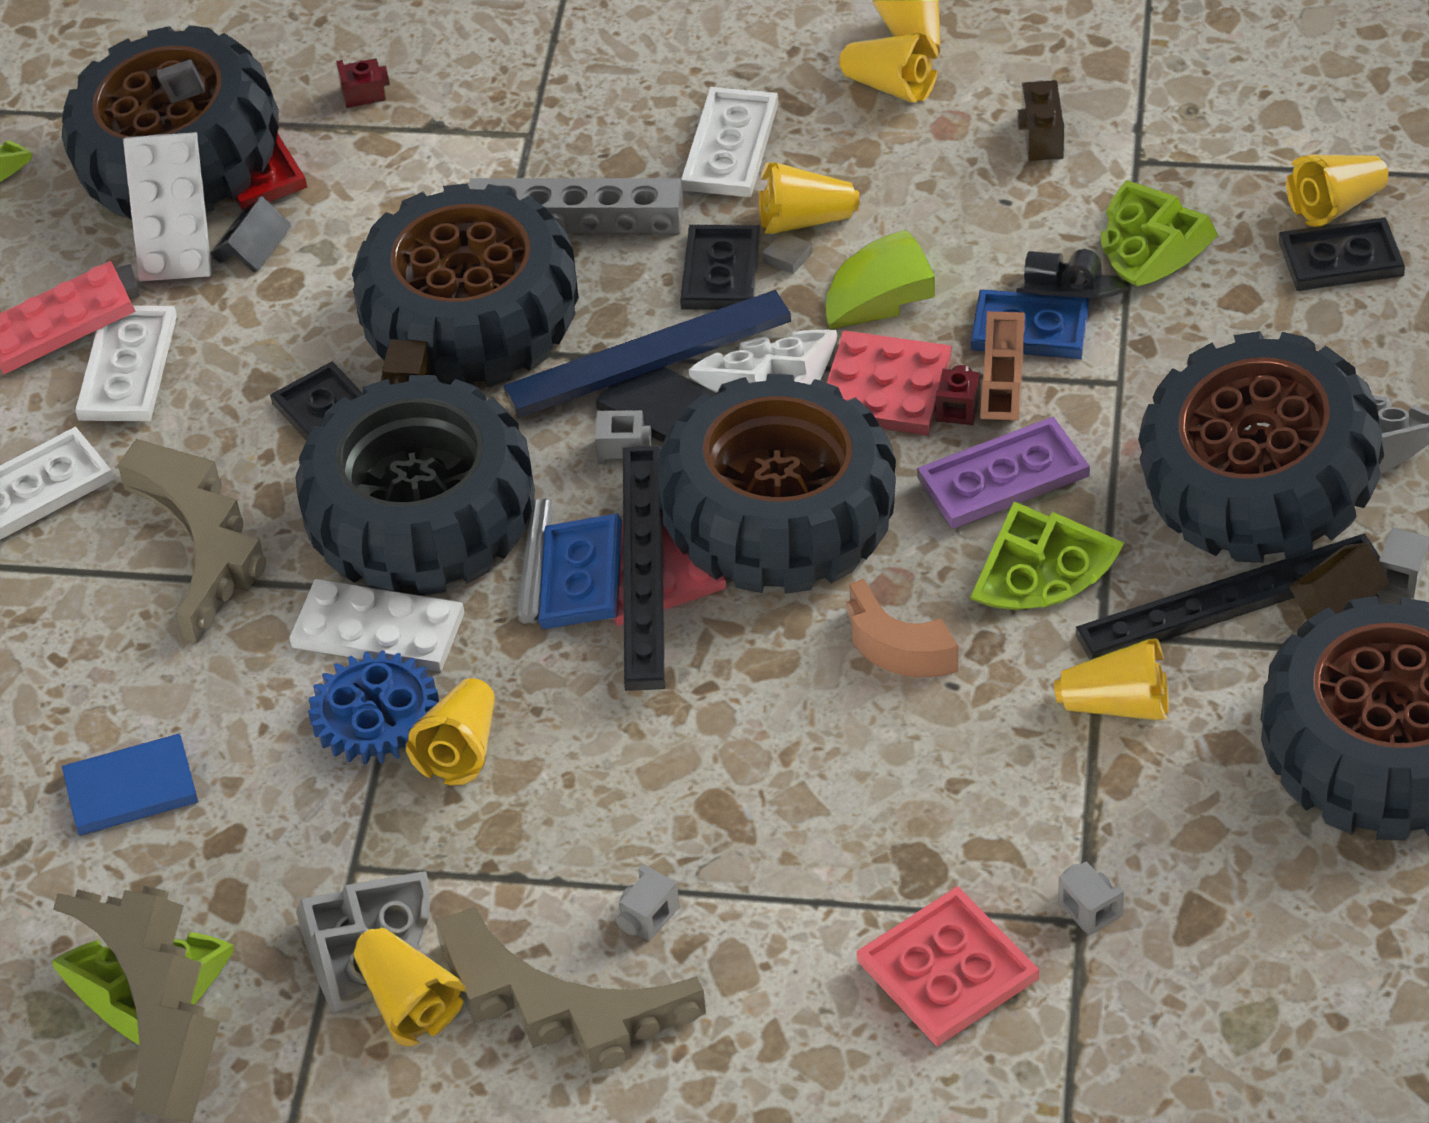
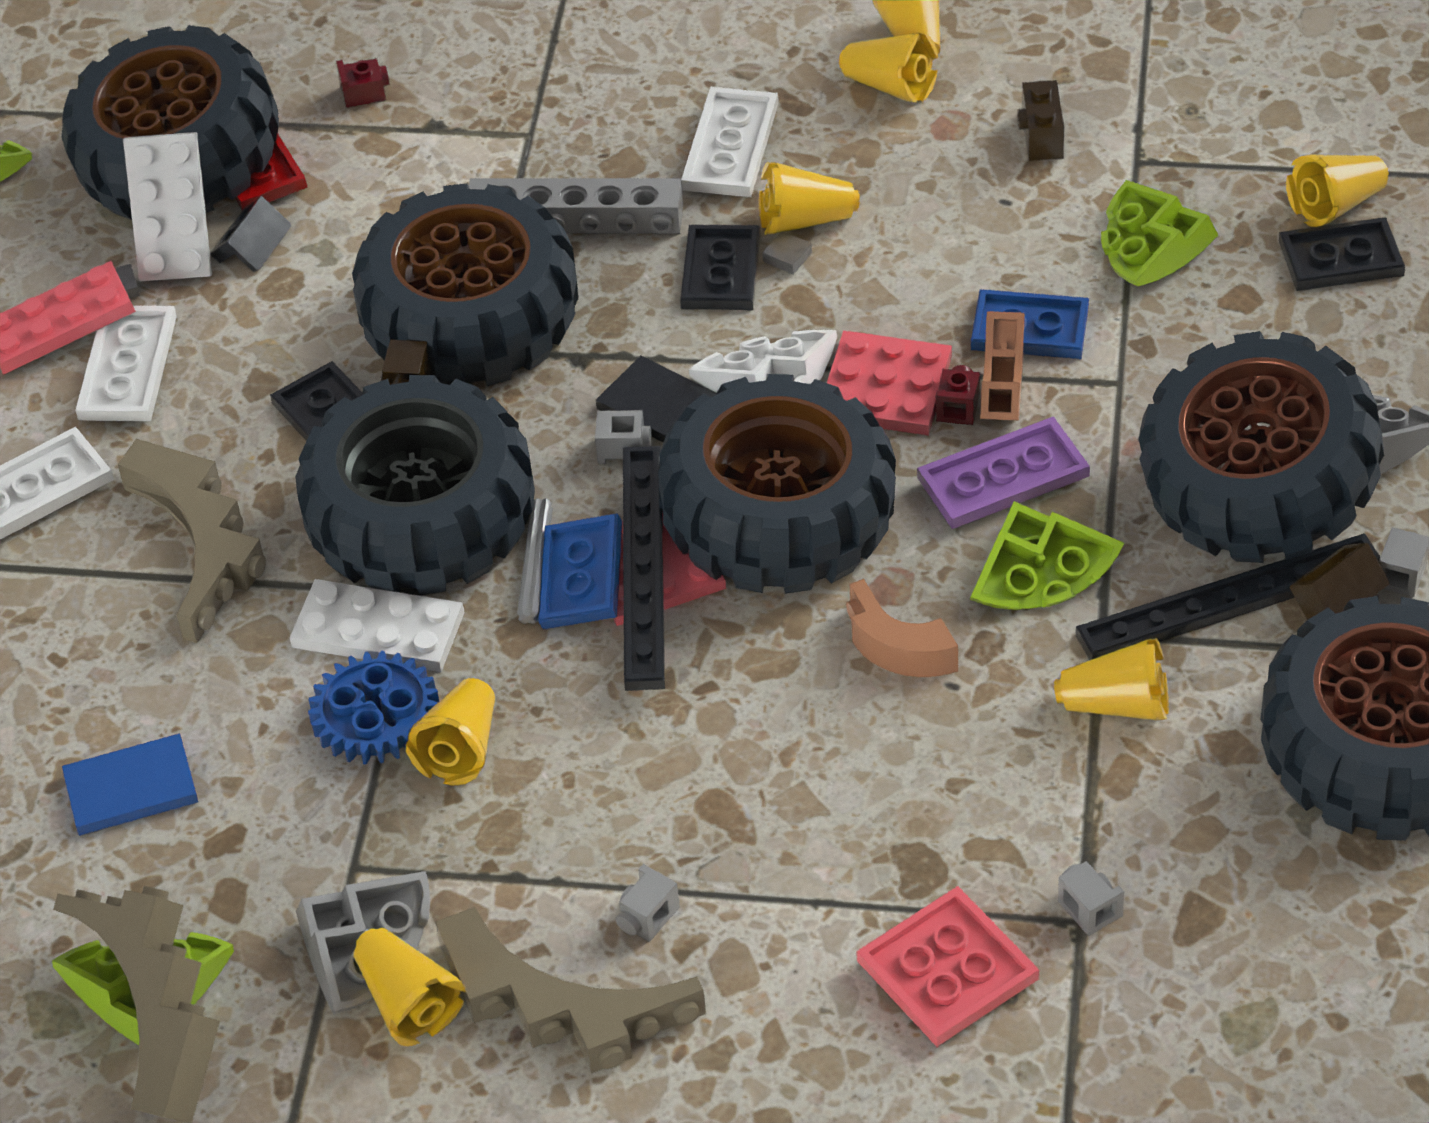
(181, 81): flat silver tile -> none
(647, 353): dark blue tile -> none
(879, 281): lime brick -> none
(1050, 276): black panel -> none

